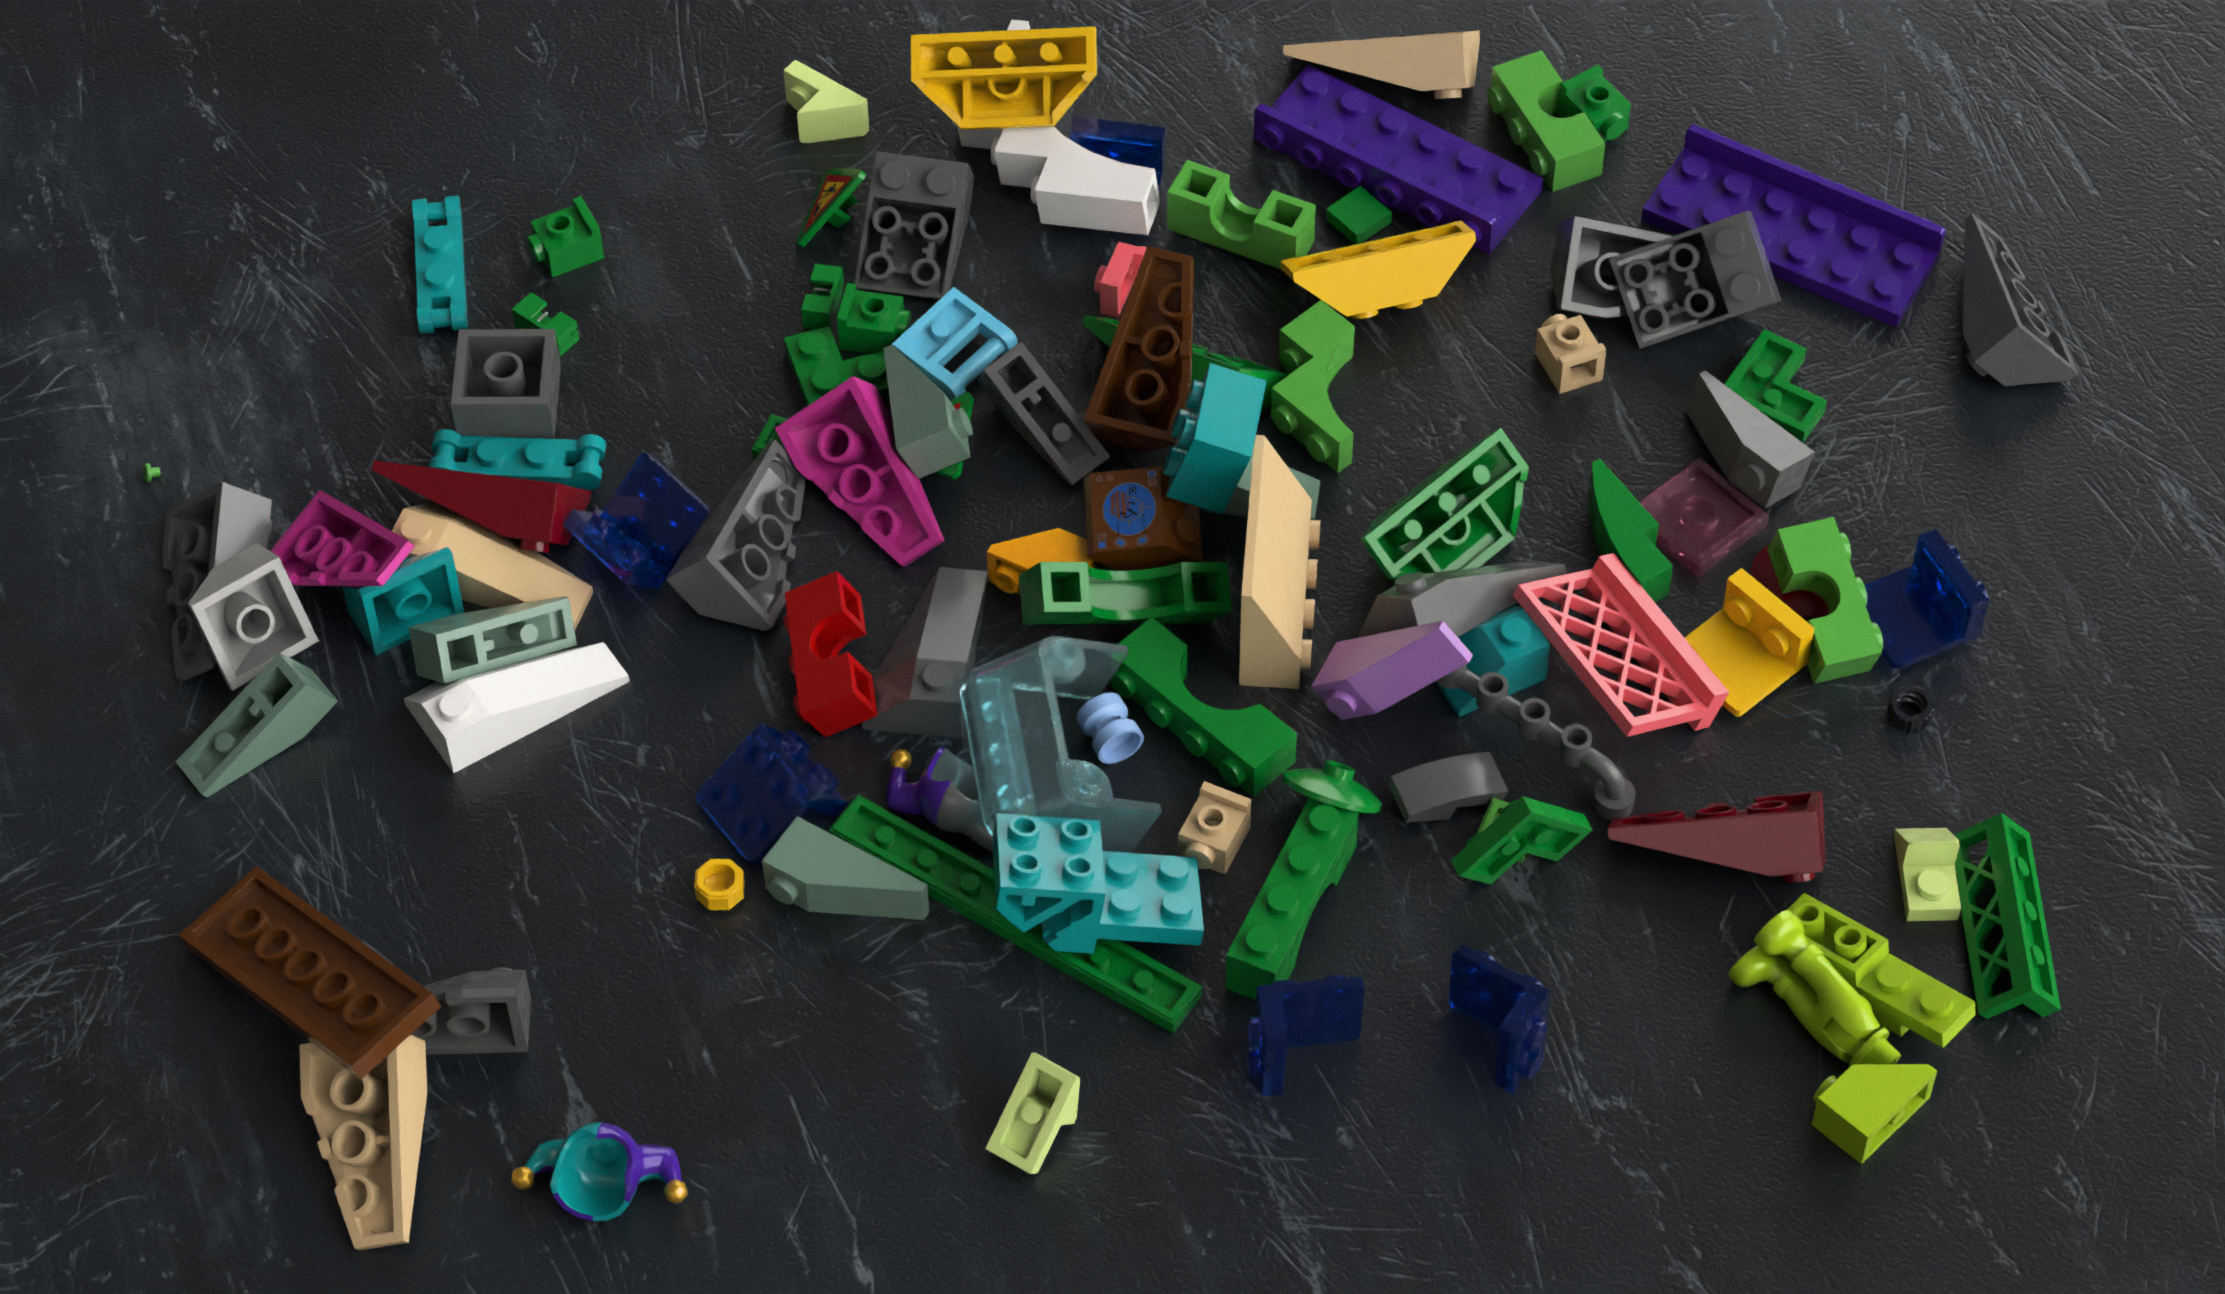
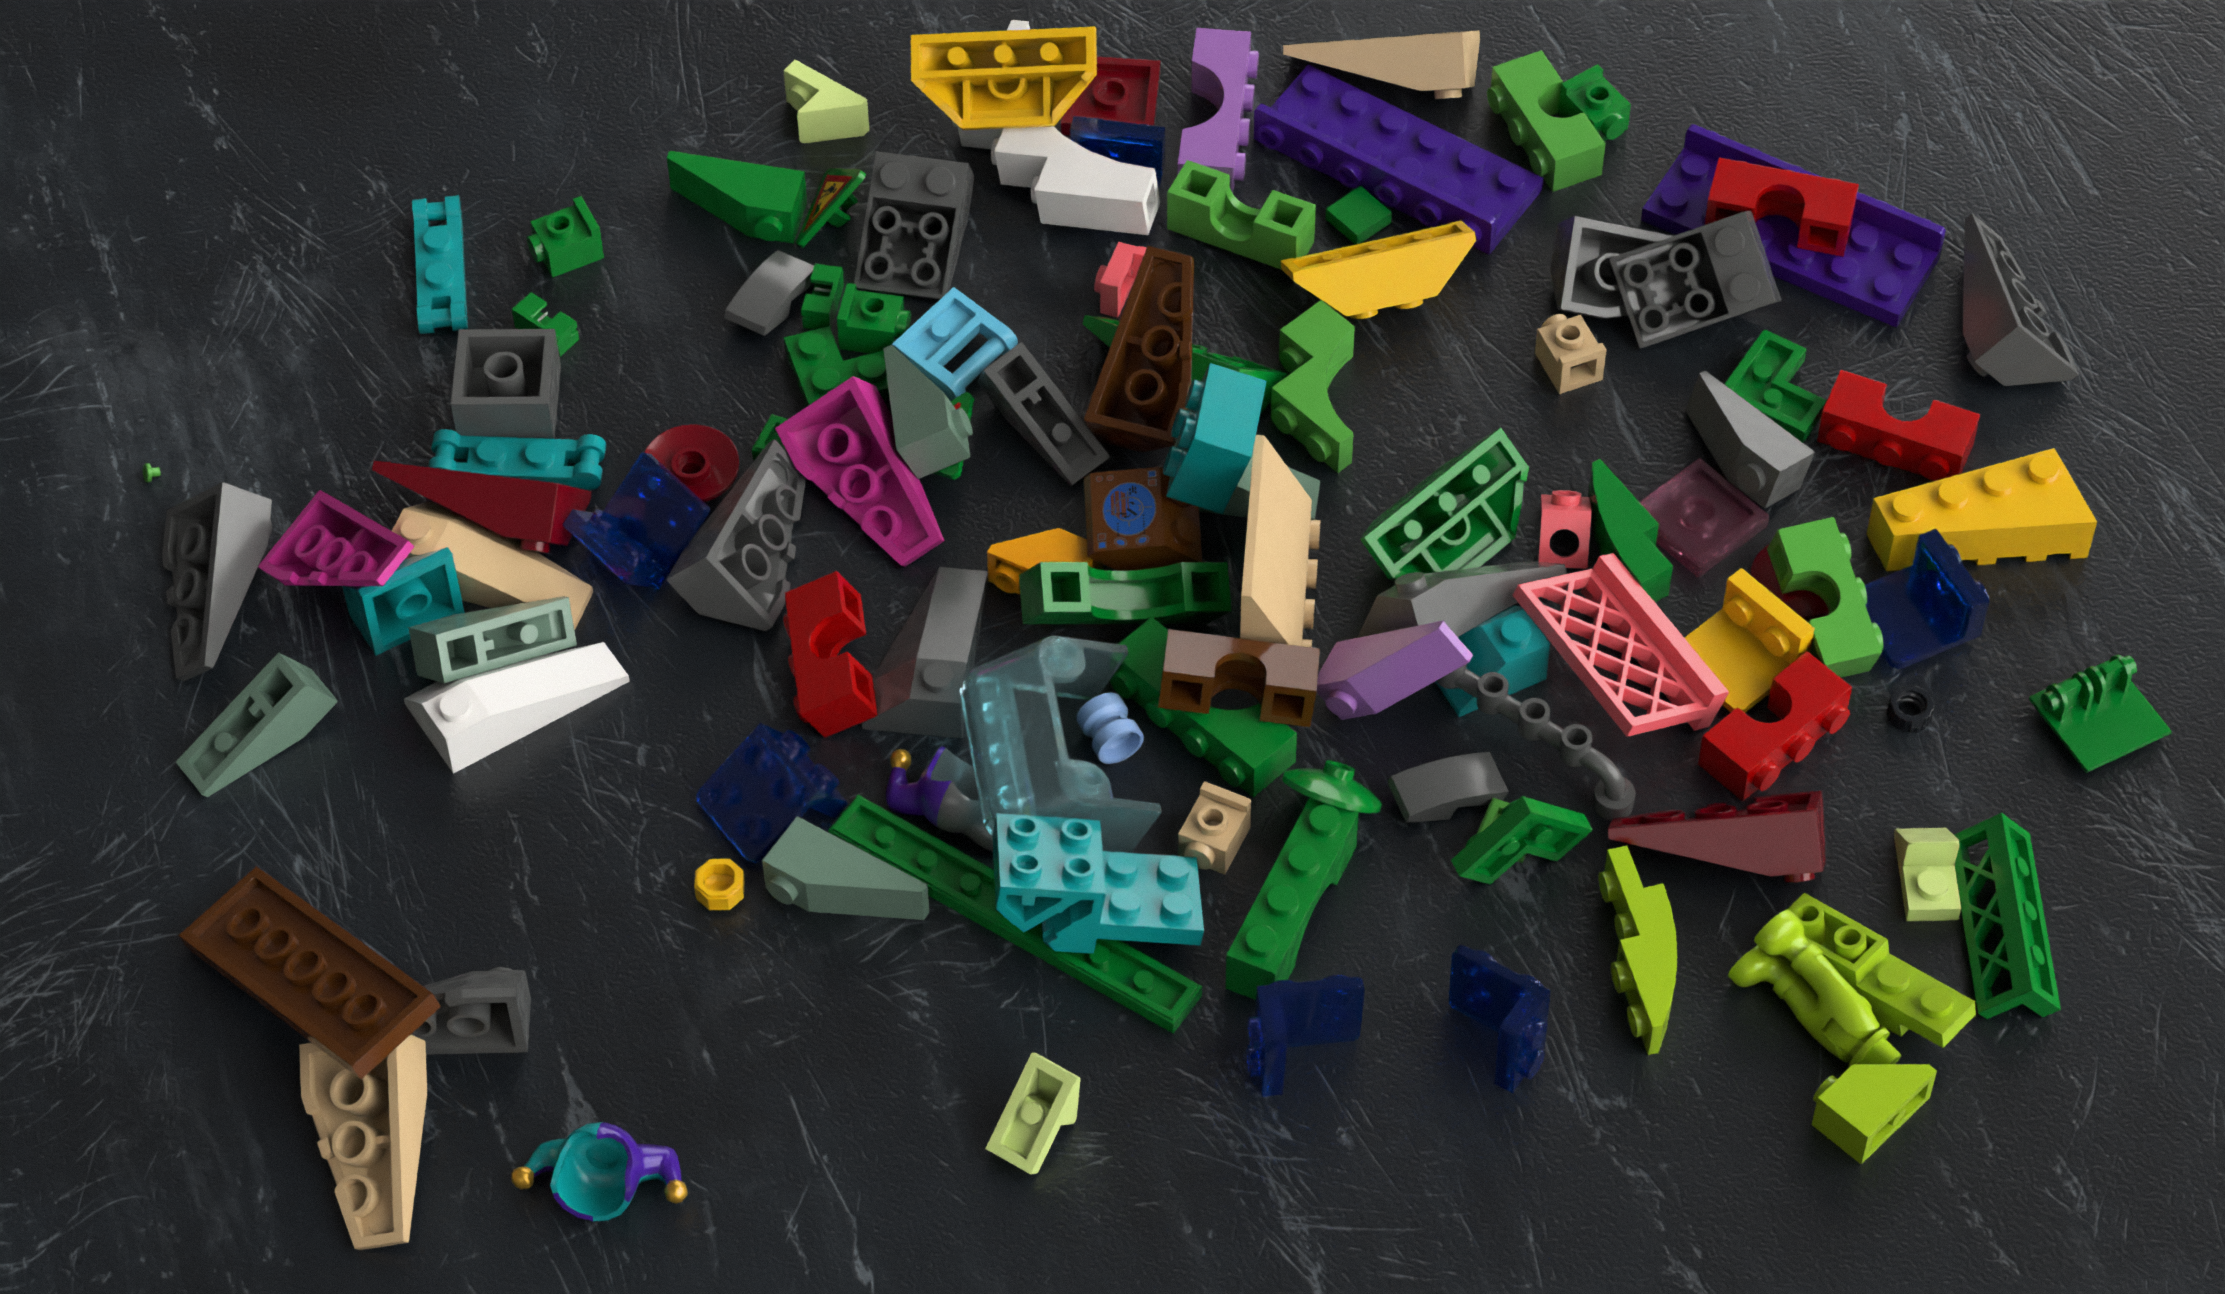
(250, 614): light grey slope -> none
(698, 451): none -> dark red dish
(748, 196): none -> green slope
(768, 293): none -> dark grey slope
(1119, 92): none -> dark red plate
(1220, 74): none -> medium lavender arch
(1274, 673): none -> reddish brown arch
(1565, 511): none -> coral bracket
(1646, 947): none -> lime slope
(1752, 753): none -> red arch
(1816, 204): none -> red arch
(1928, 446): none -> red arch
(1988, 514): none -> yellow wedge
(2100, 713): none -> green hinge

